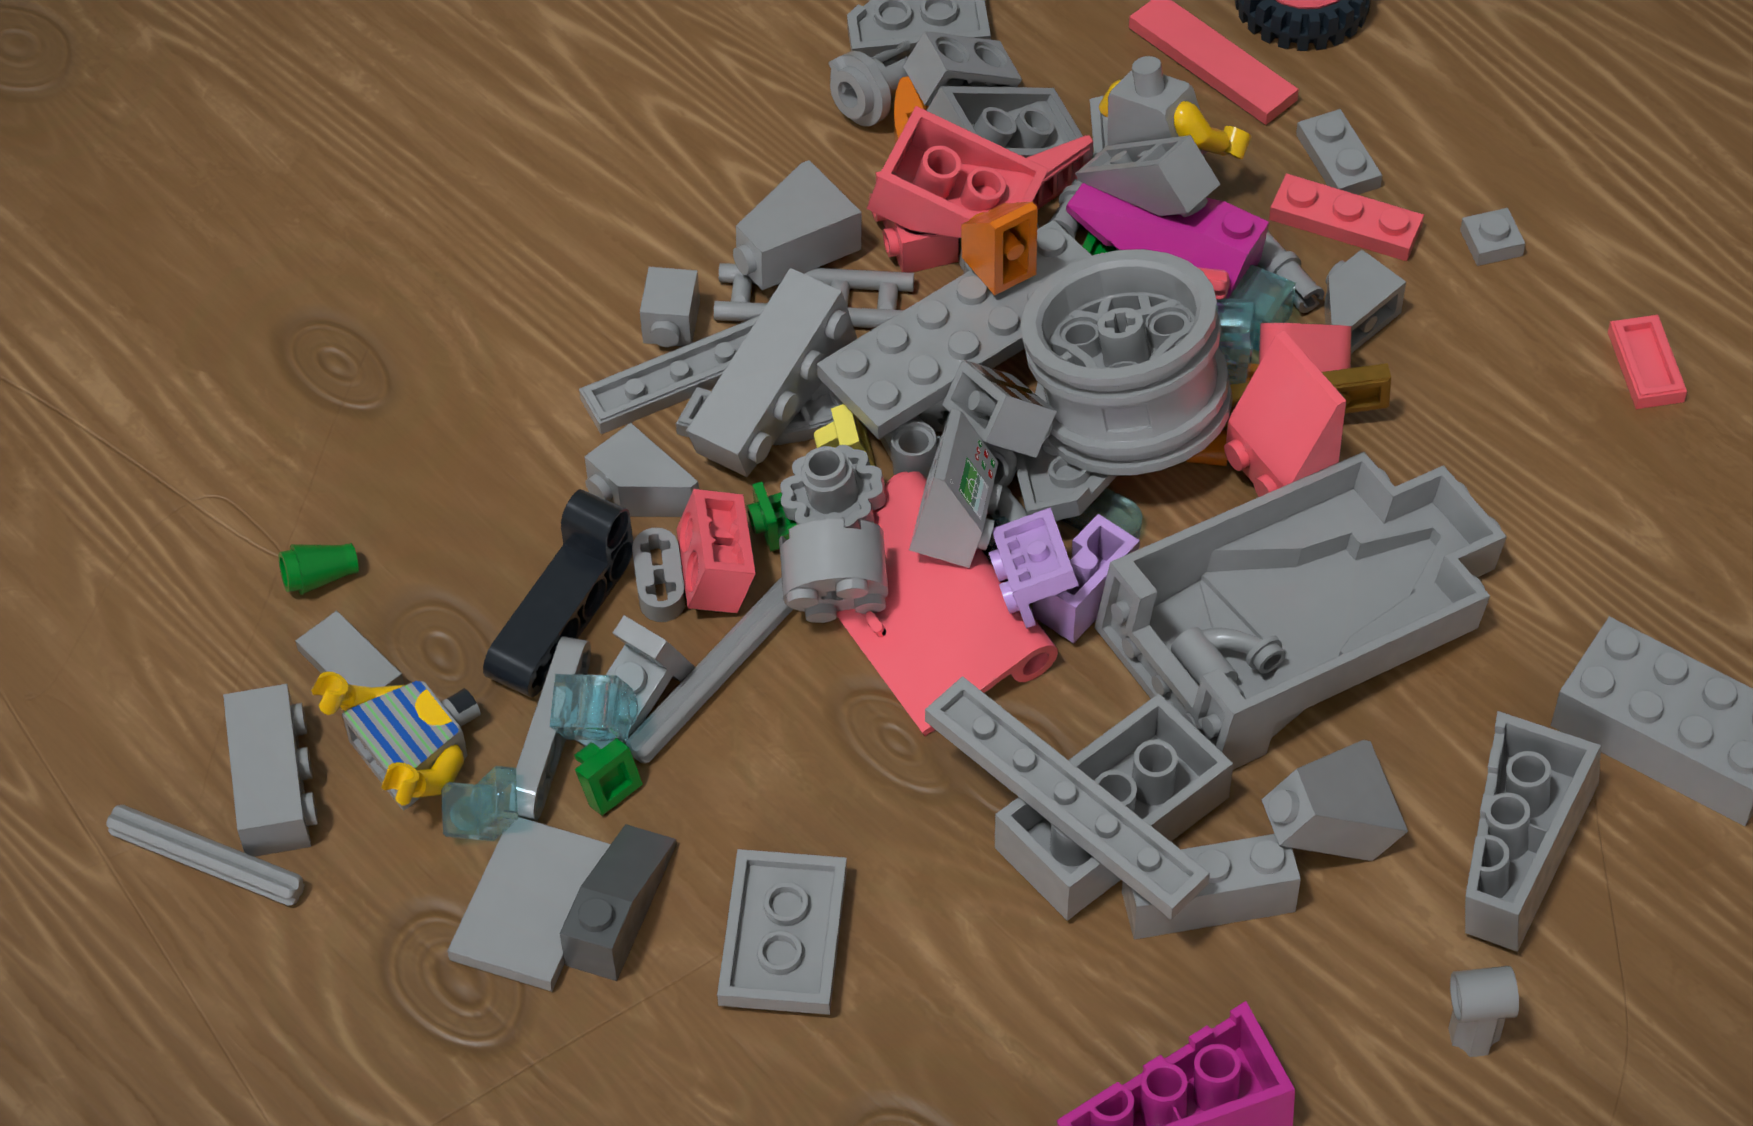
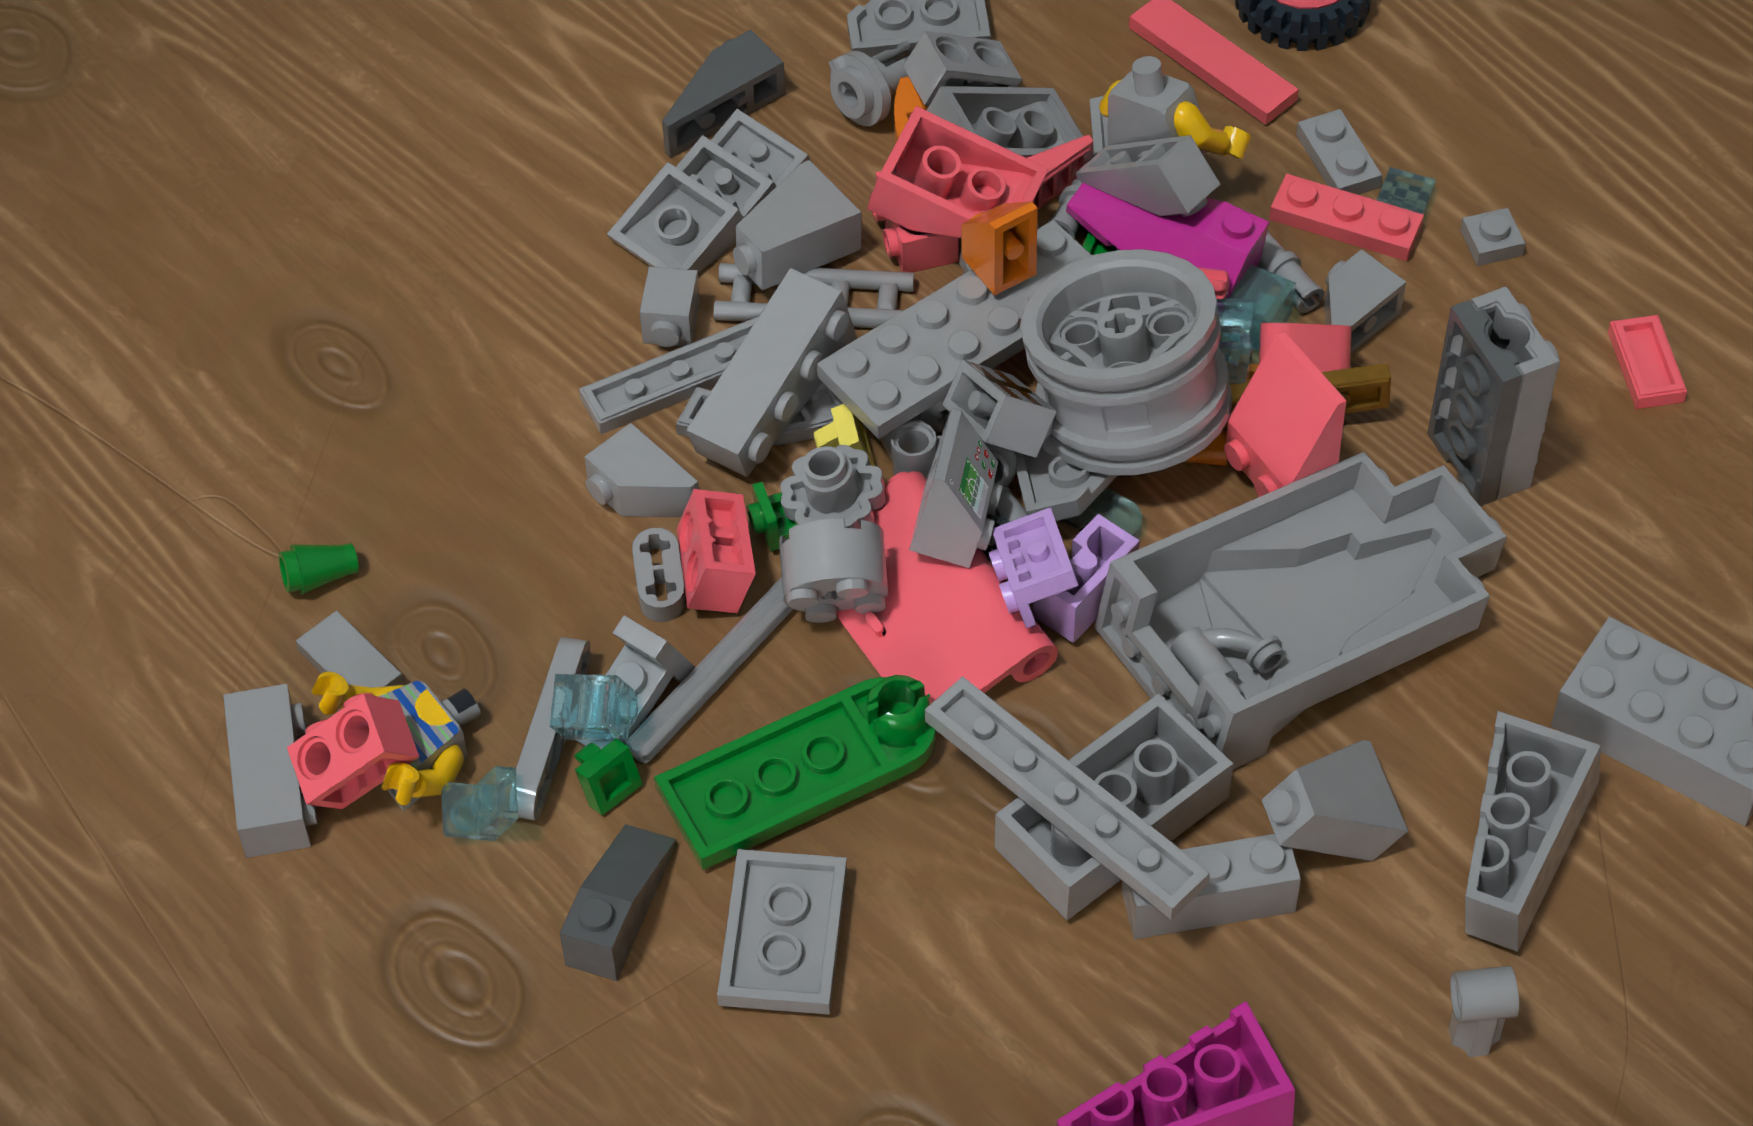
(205, 855): light grey axle -> none
(351, 750): none -> coral brick
(524, 903): light grey tile -> none
(566, 594): black beam -> none
(693, 208): none -> light grey slope
(733, 77): none -> dark grey slope
(799, 767): none -> green plate
(1407, 190): none -> clear light blue tile
(1492, 395): none -> piece

